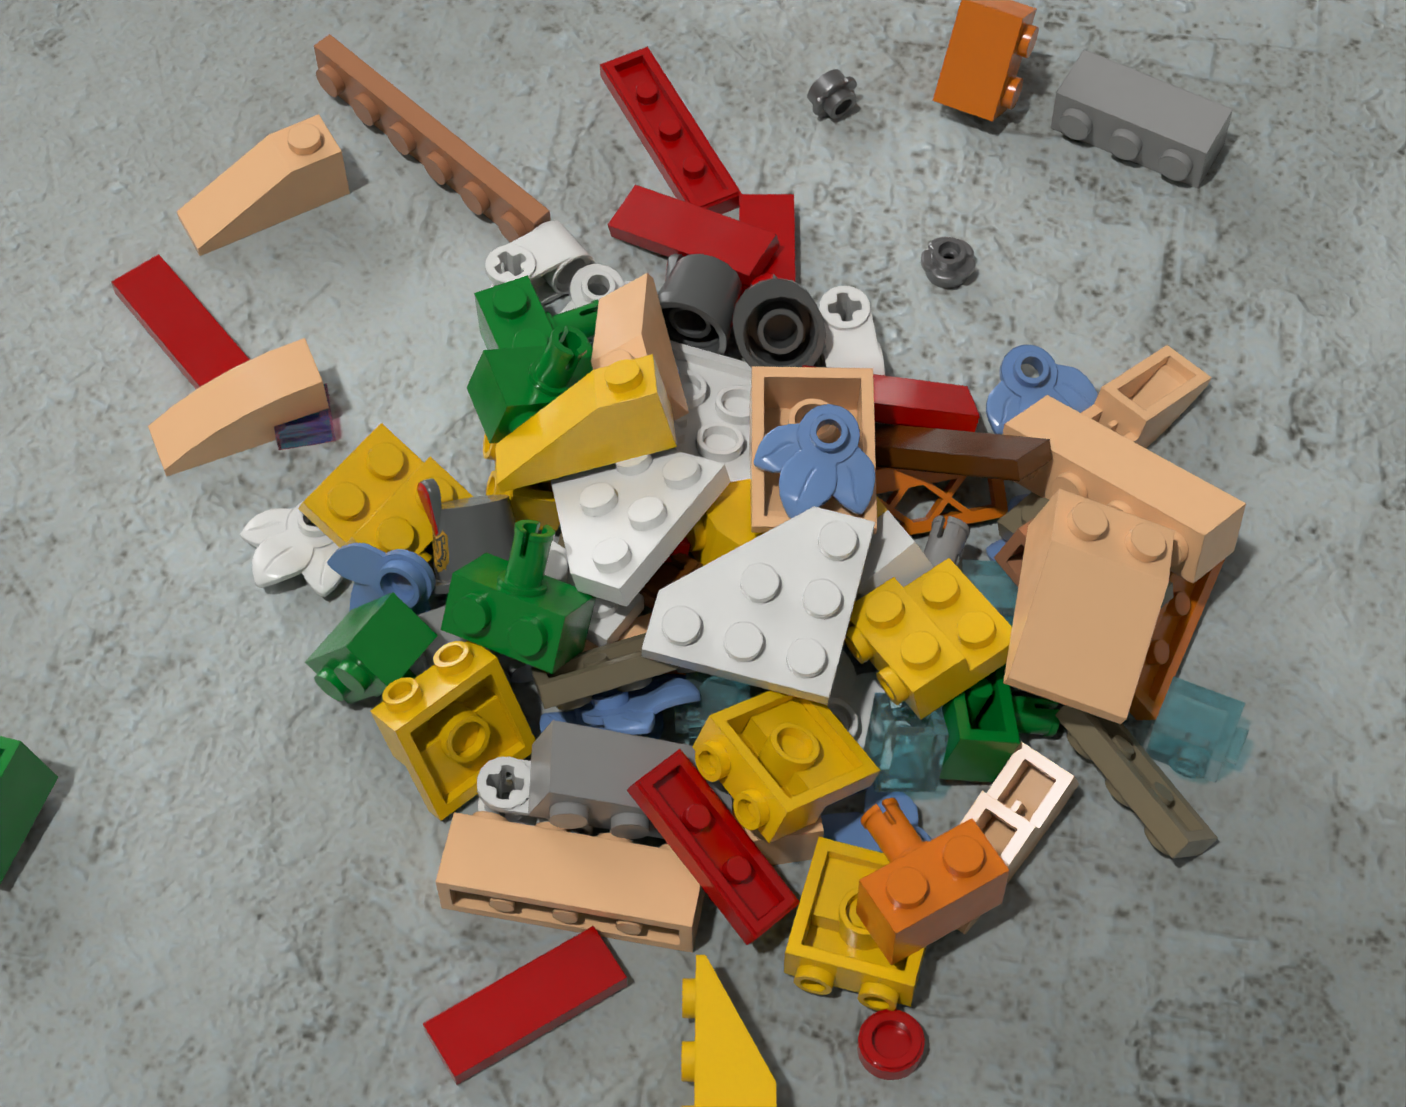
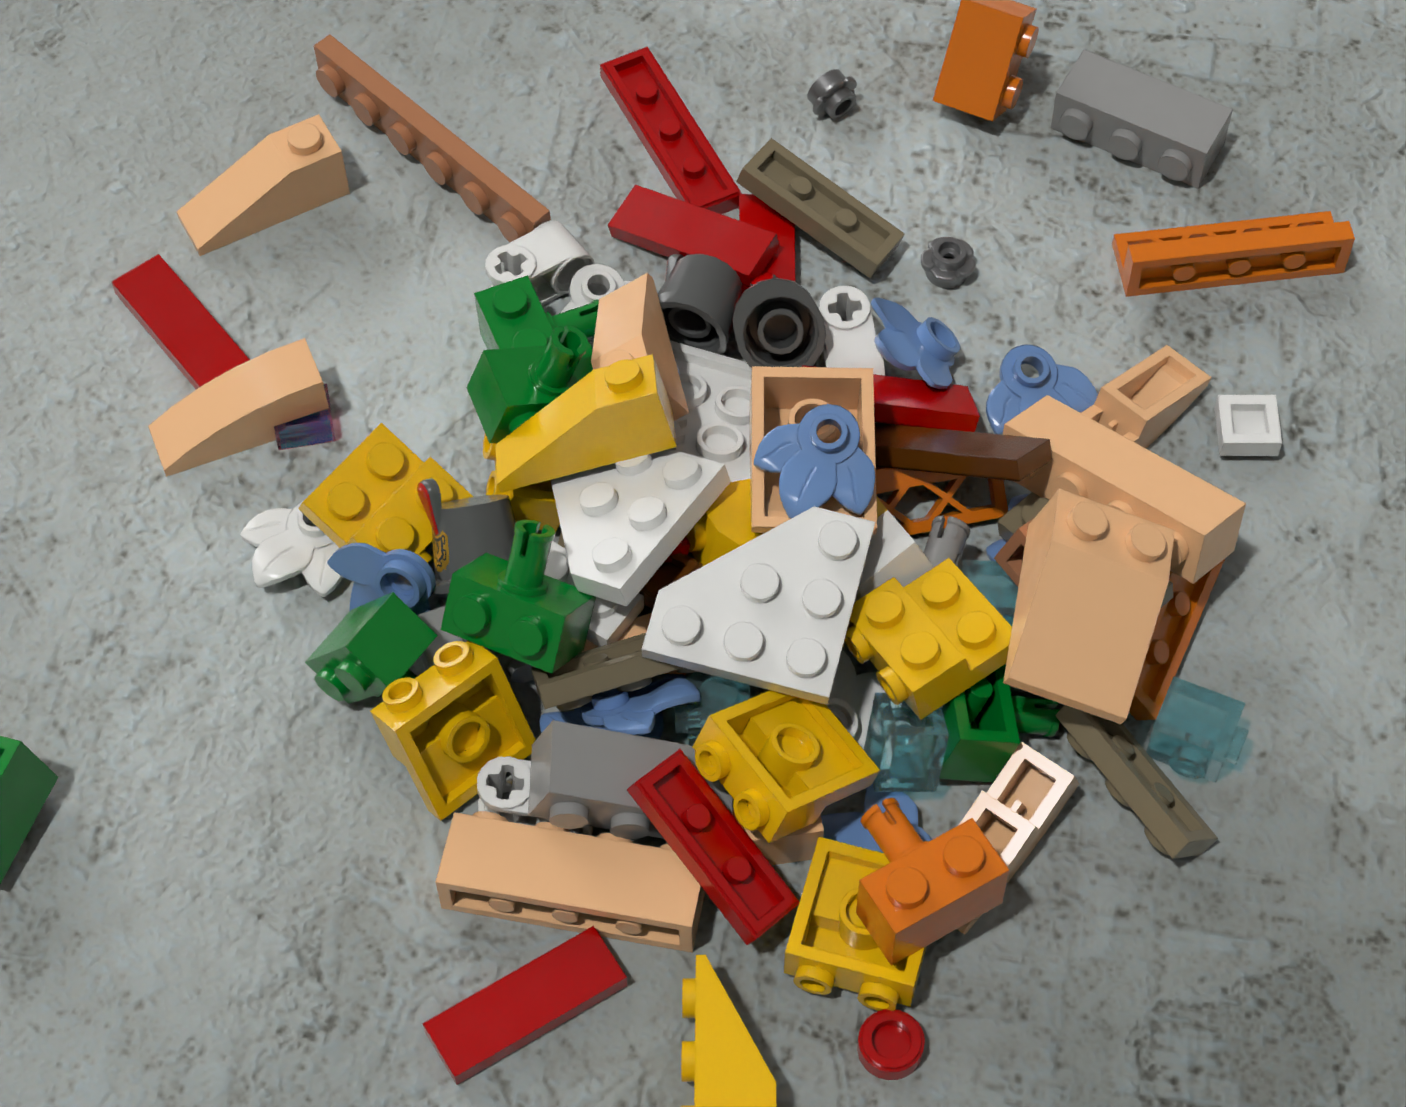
(820, 207): none -> dark tan plate
(916, 345): none -> medium blue plate
(1232, 253): none -> orange fence
(1248, 425): none -> white plate

